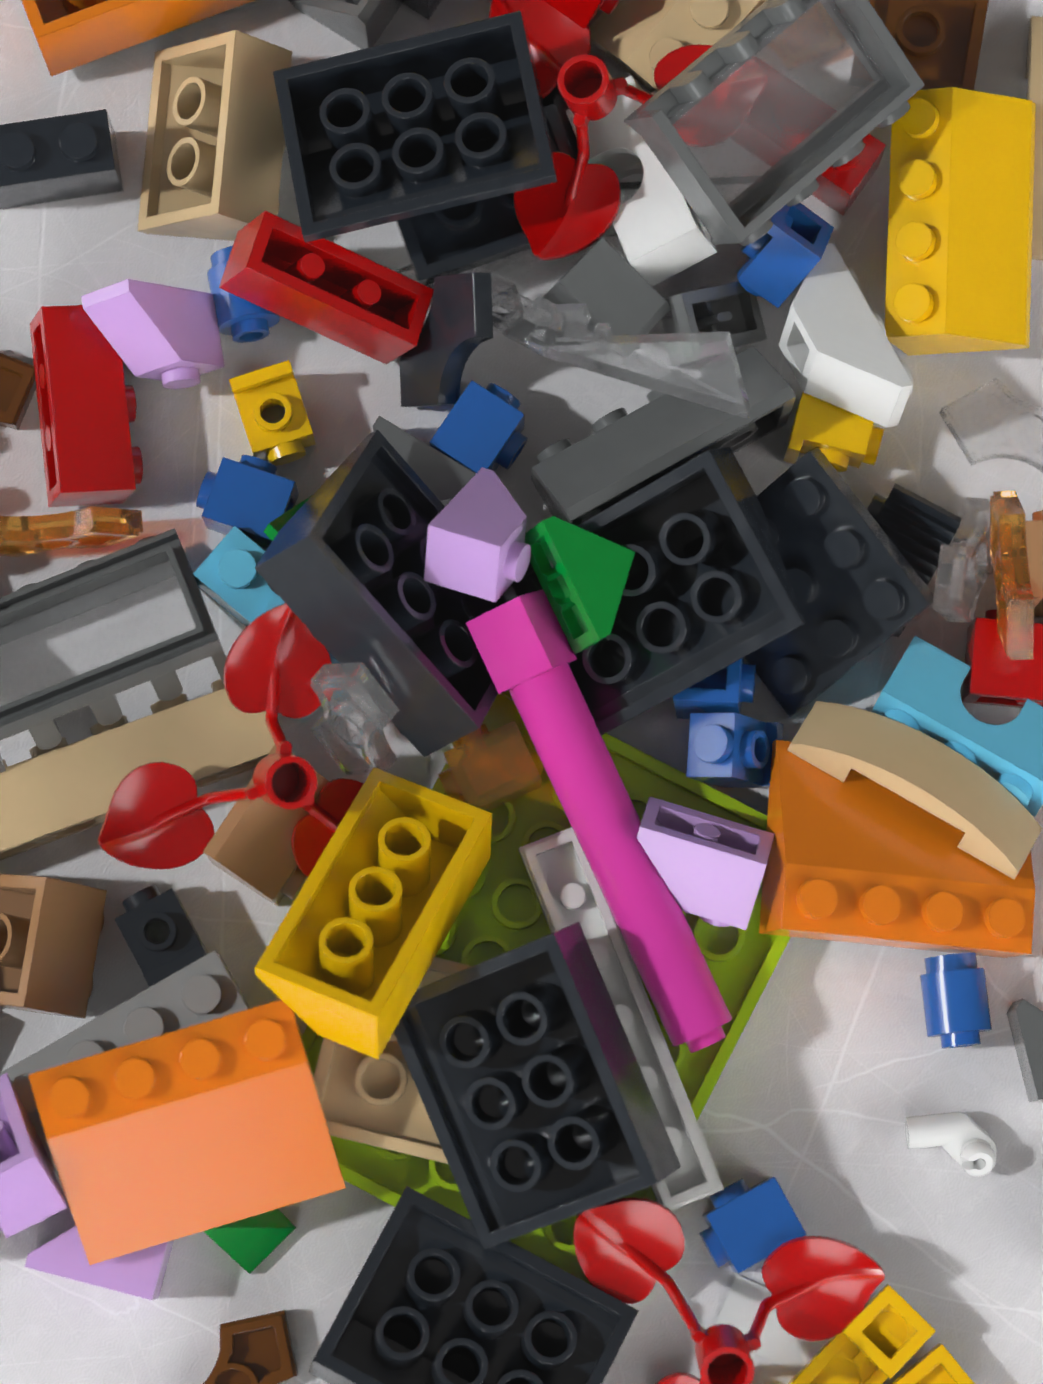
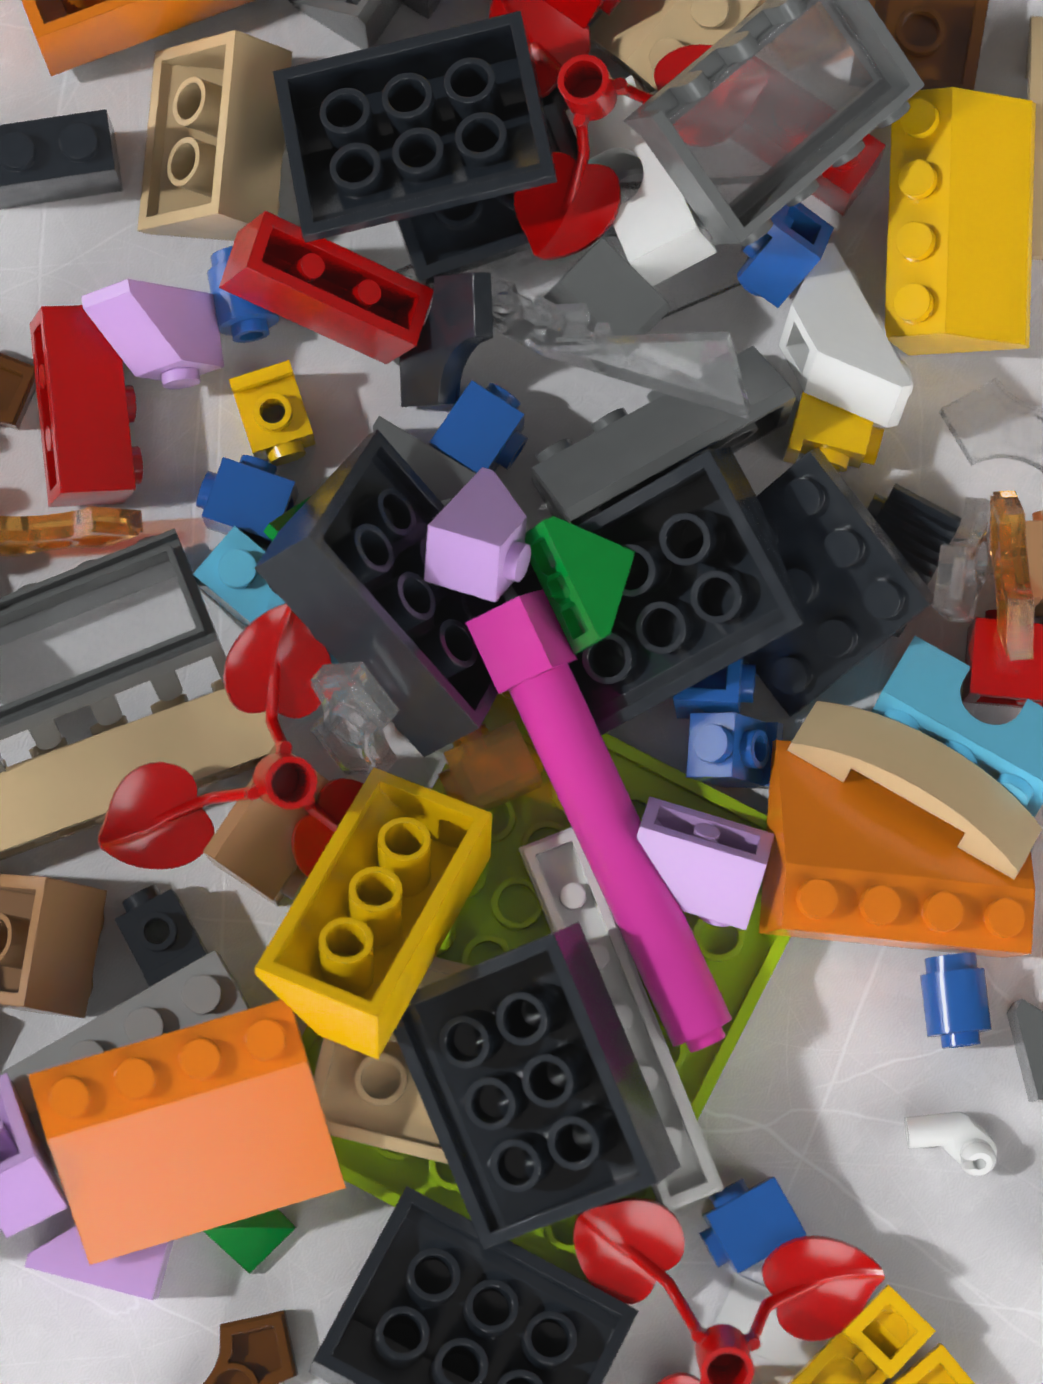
(717, 310): dark grey slope -> none

